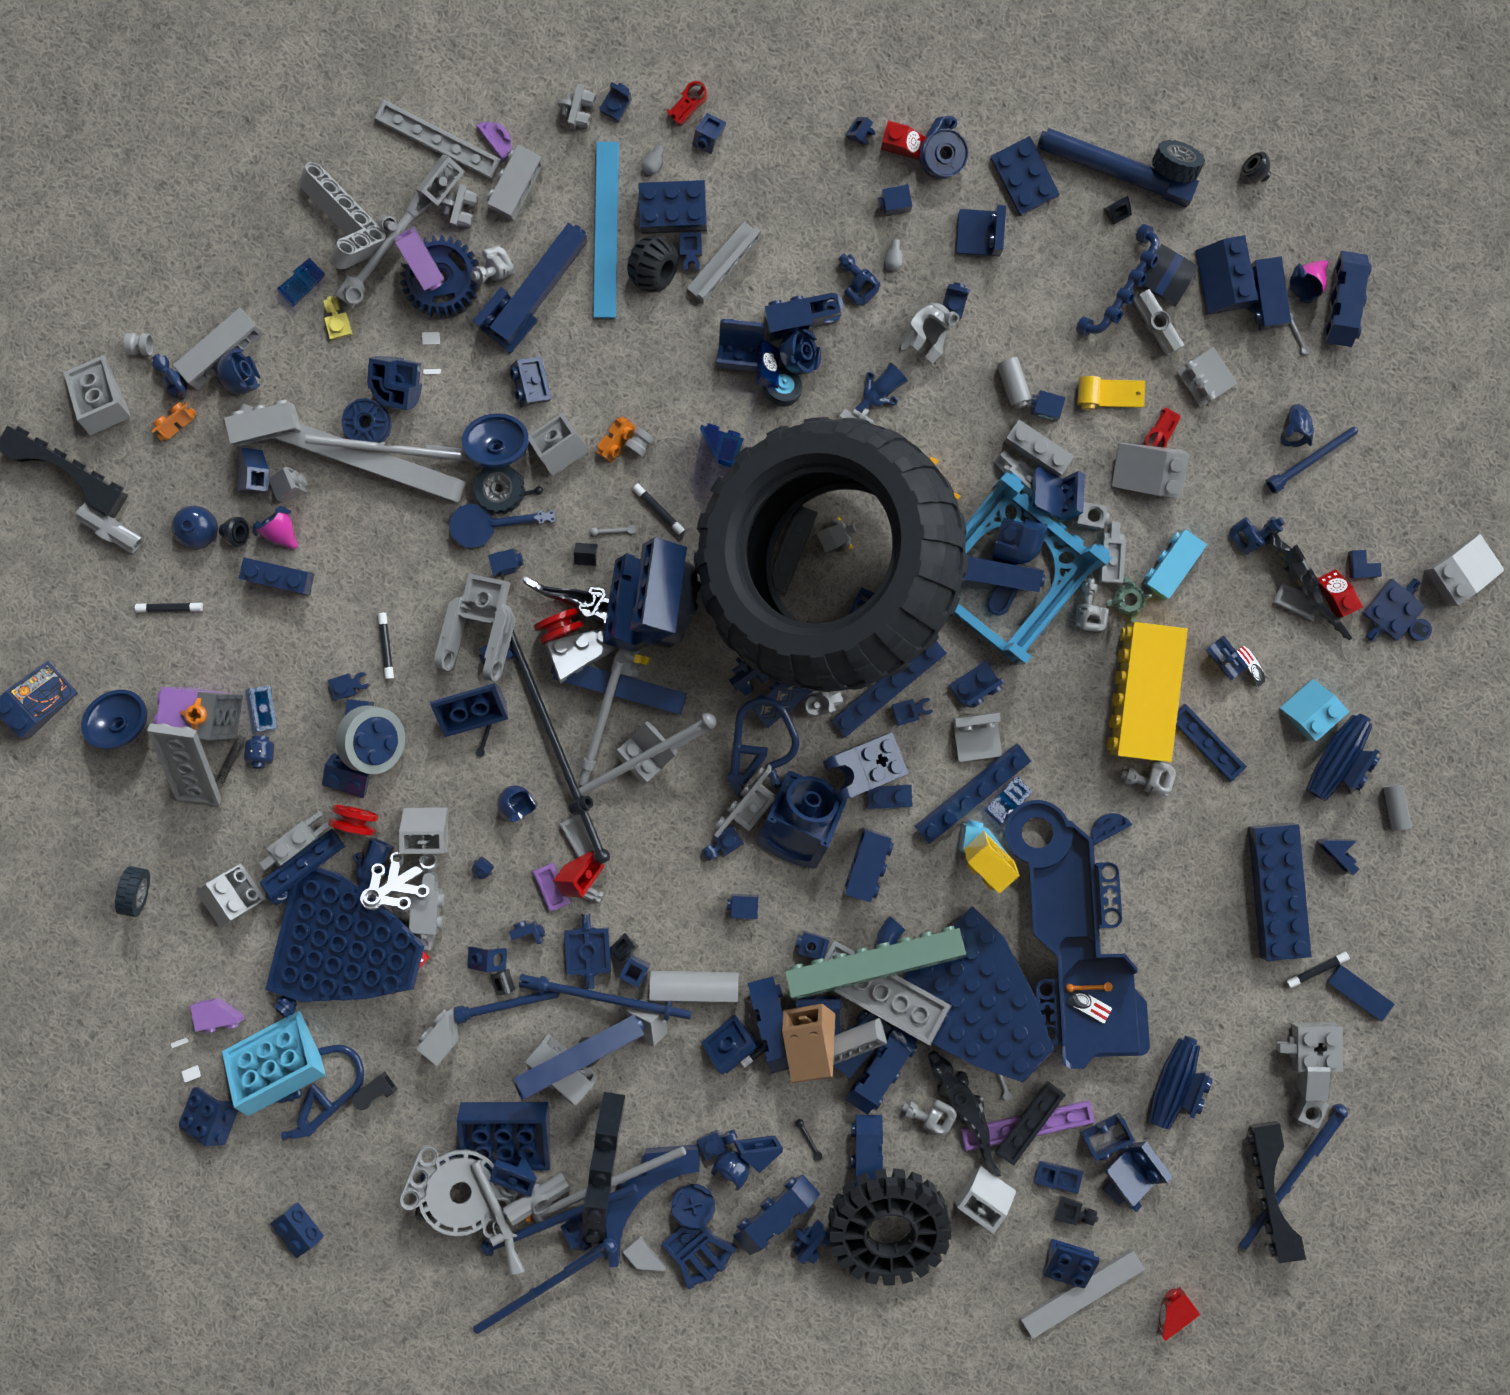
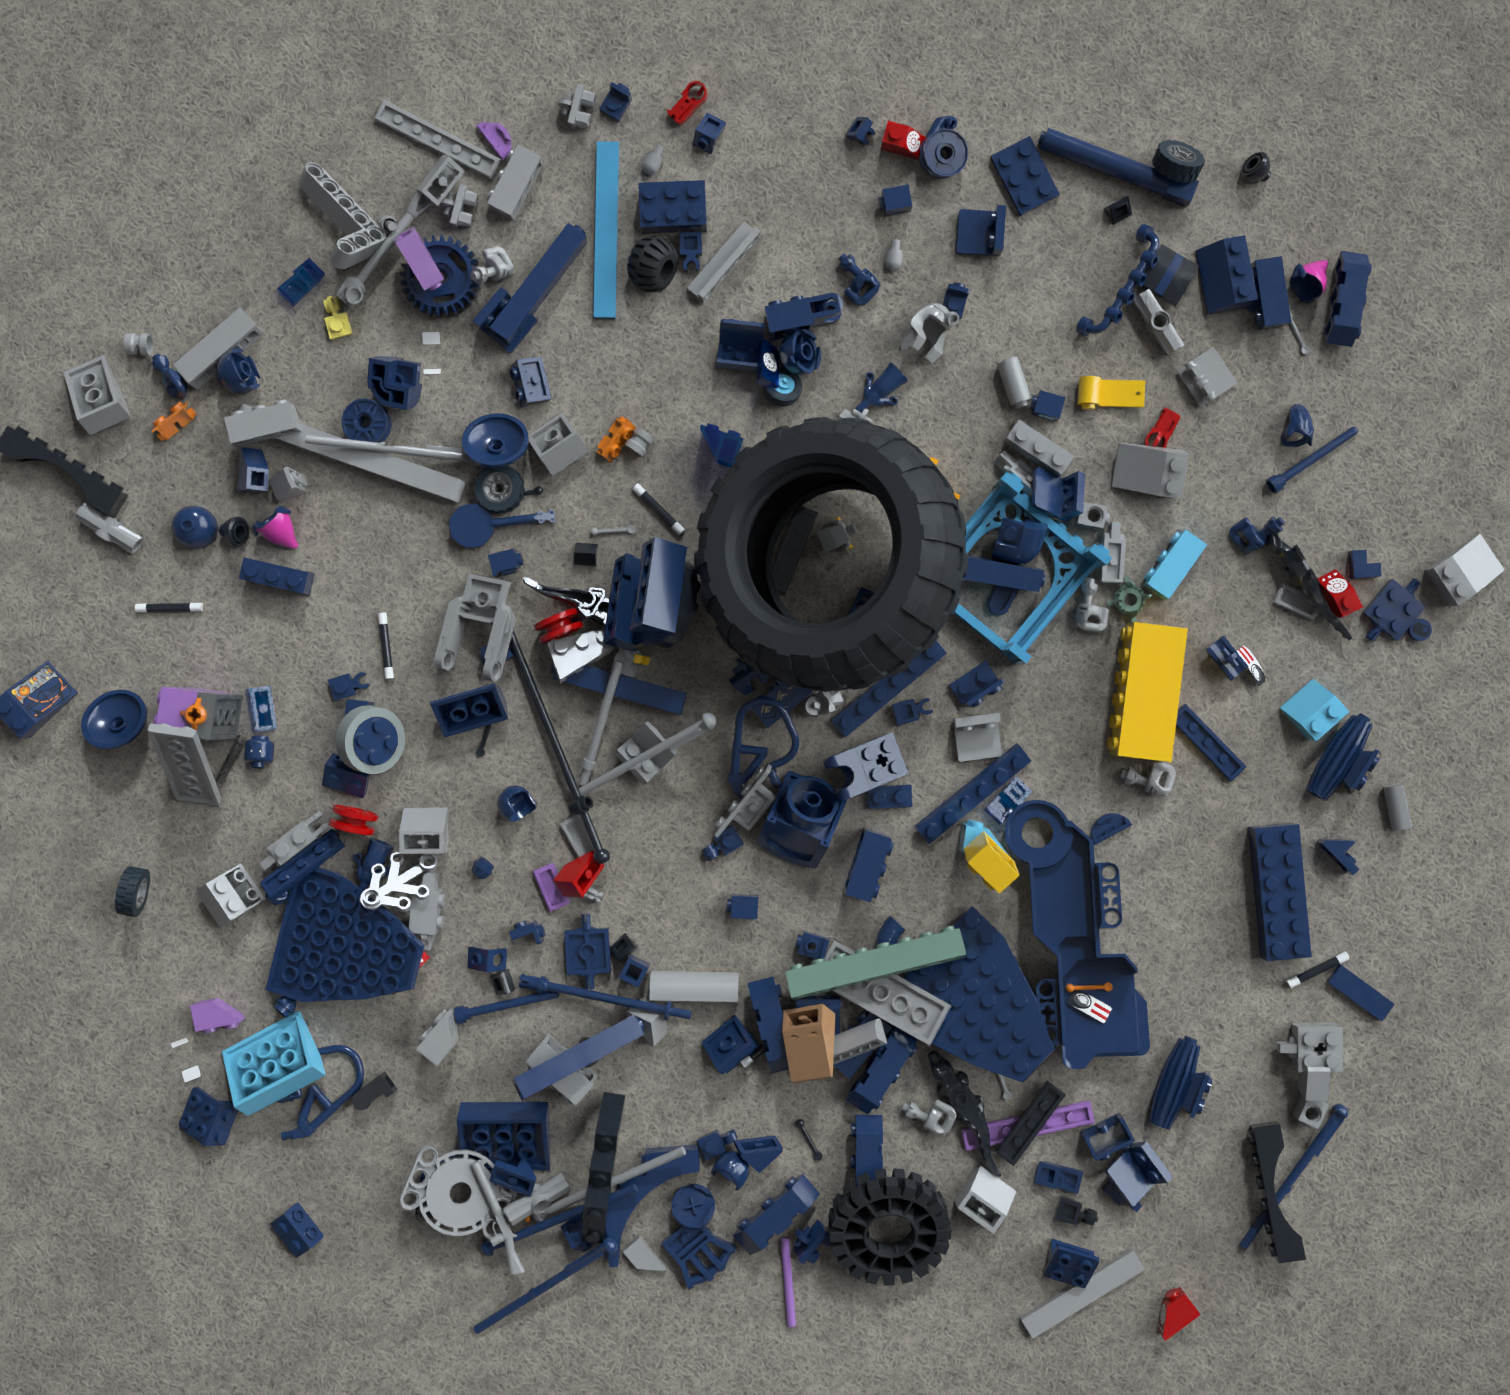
(788, 1284): none -> medium lavender bar

